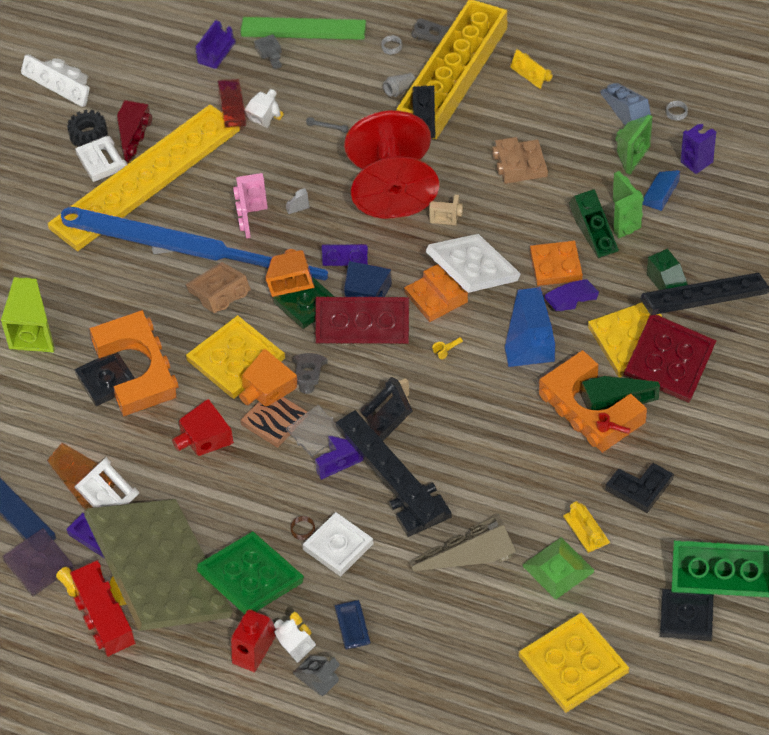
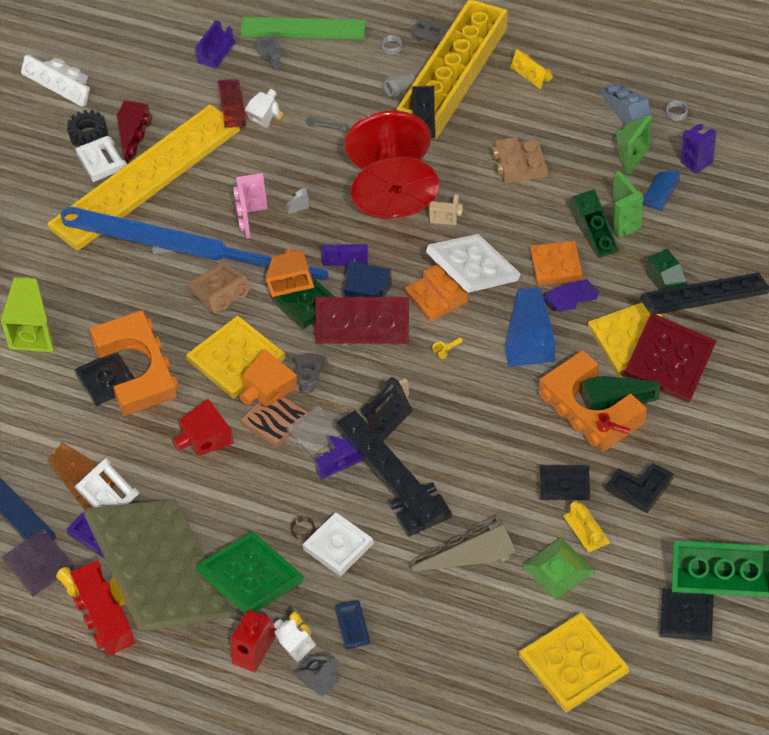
(564, 482): none -> black plate

